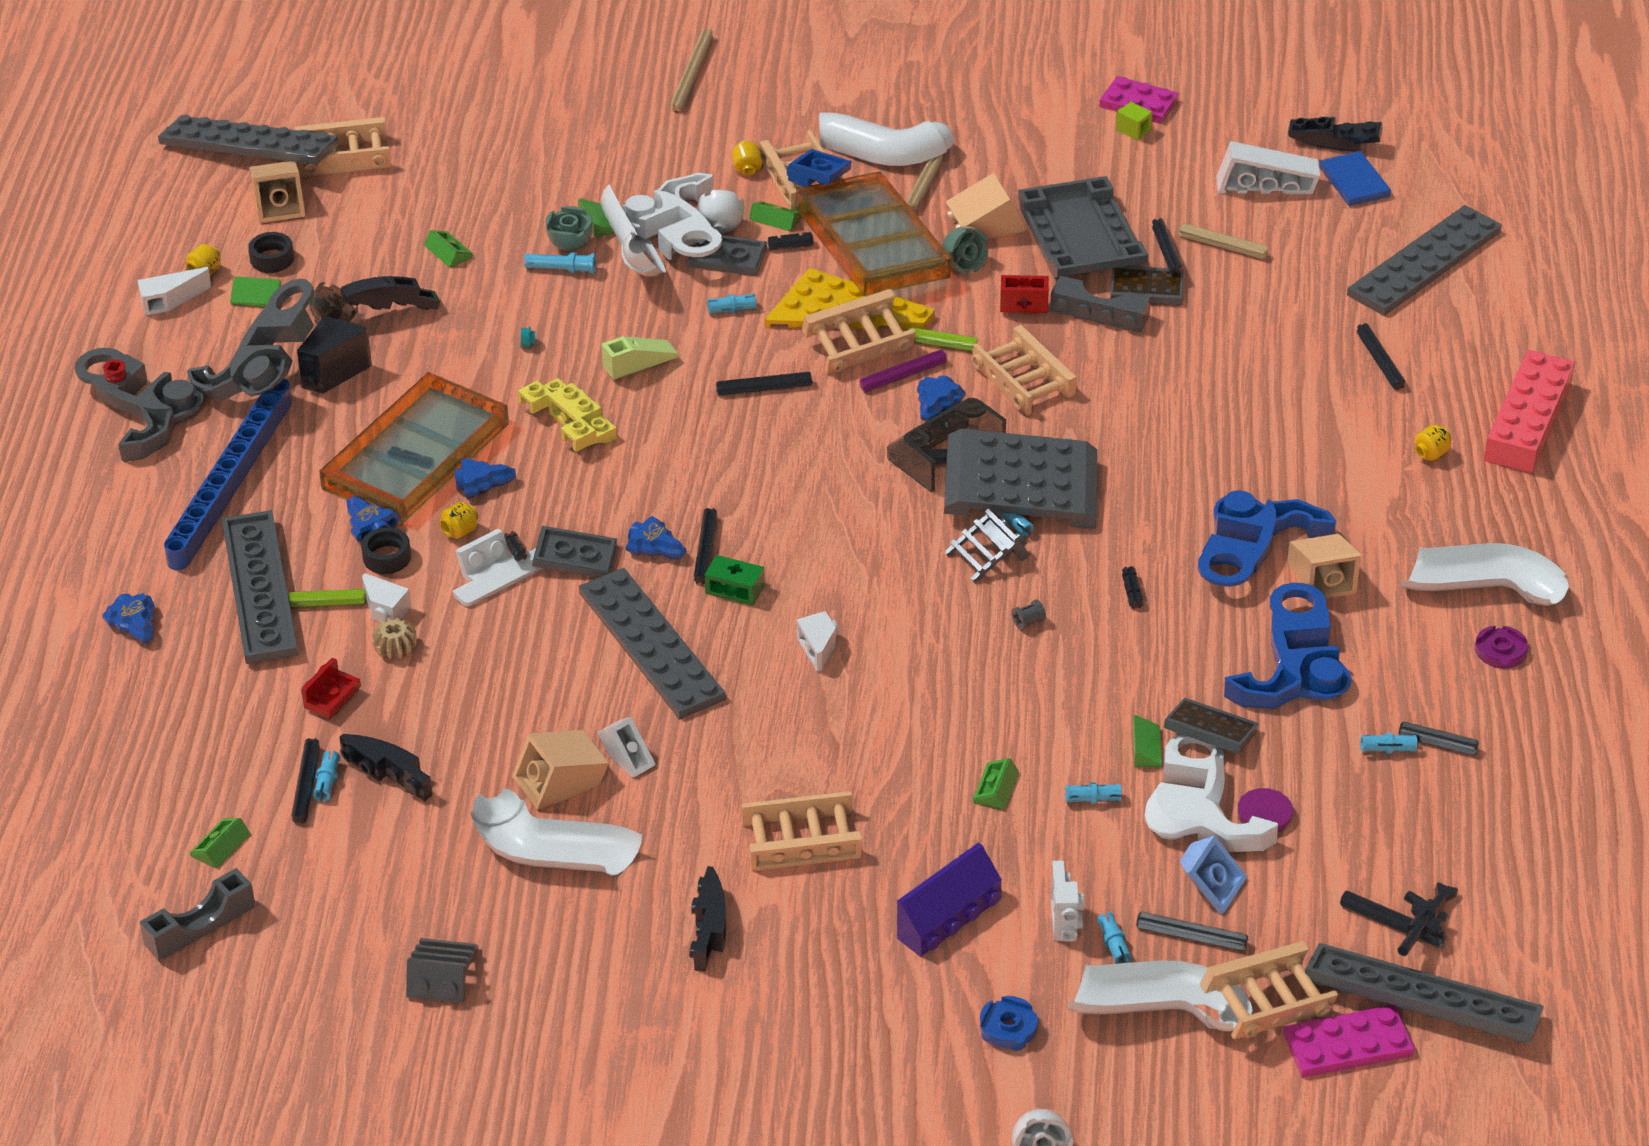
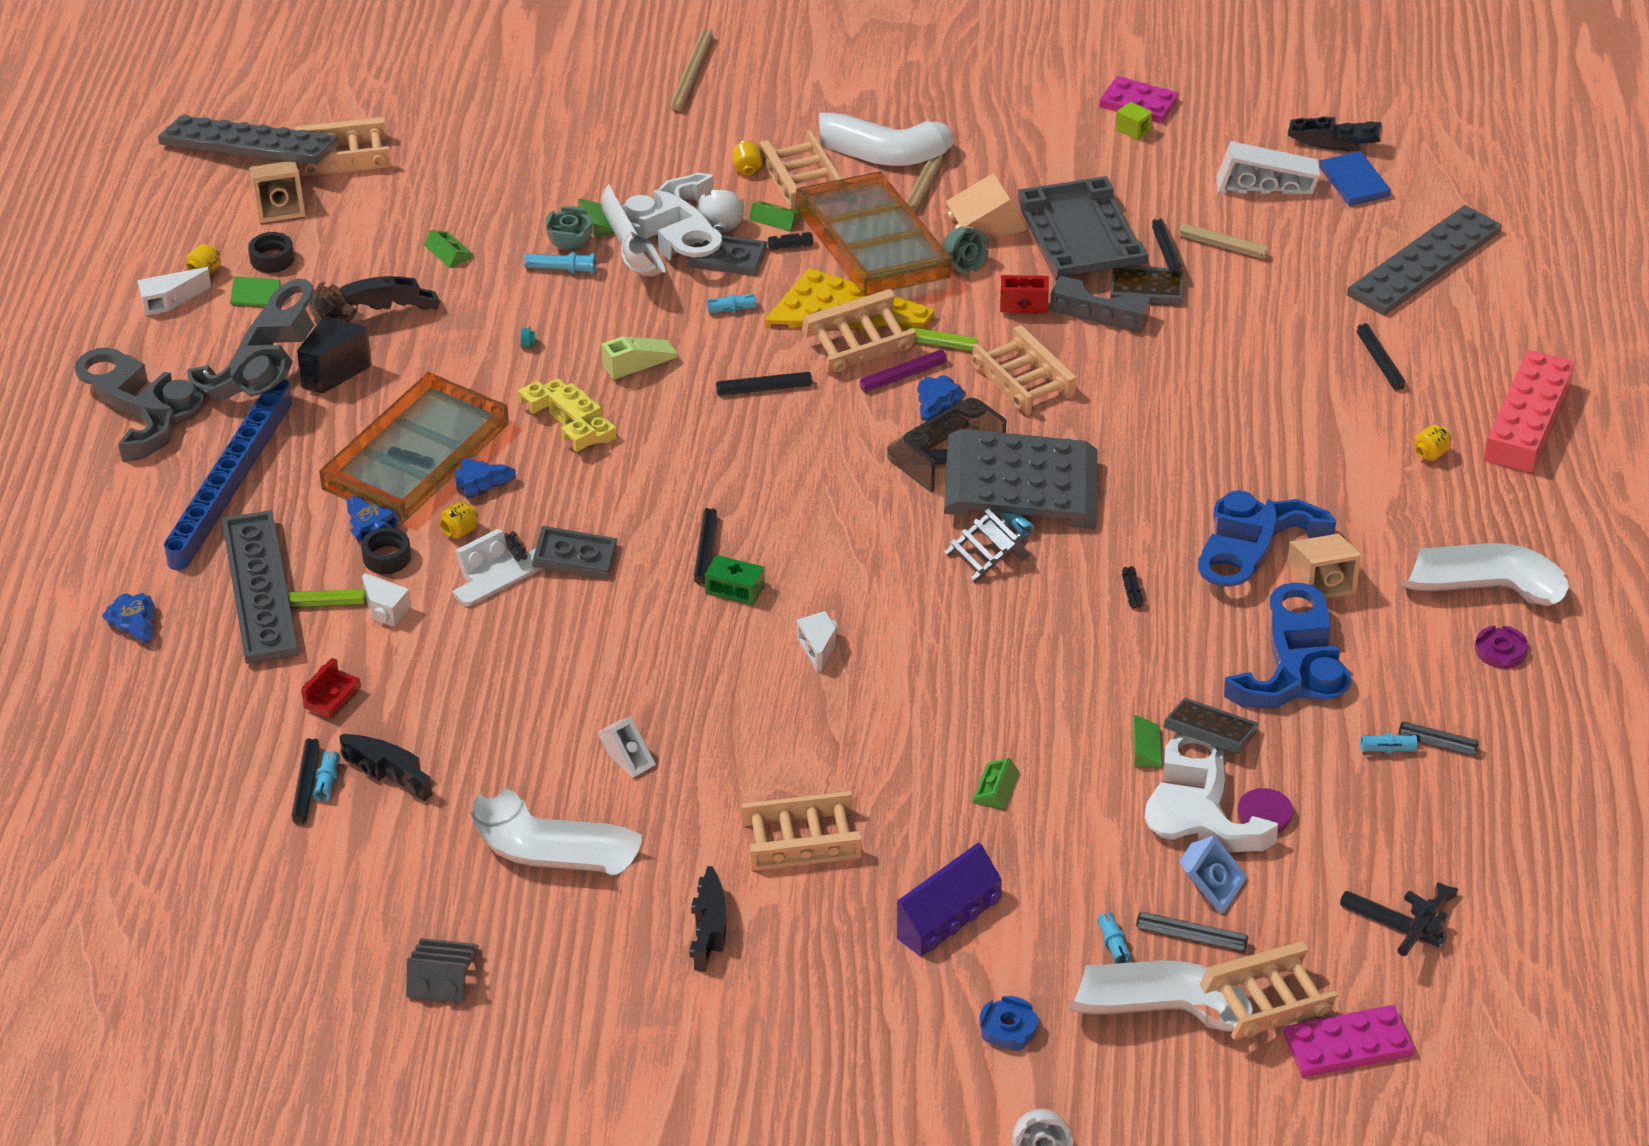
(114, 371): red bush -> none
(220, 842): bright green slope -> none
(226, 900): dark grey arch -> none
(394, 638): tan gear -> none
(558, 766): light nougat slope -> none
(652, 643): dark grey plate -> none
(653, 540): blue rock -> none
(817, 167): blue plate -> none
(1028, 614): dark grey bush -> none
(1065, 904): white plate -> none
(1093, 793): medium azure pin -> none
(1424, 993): dark grey plate -> none

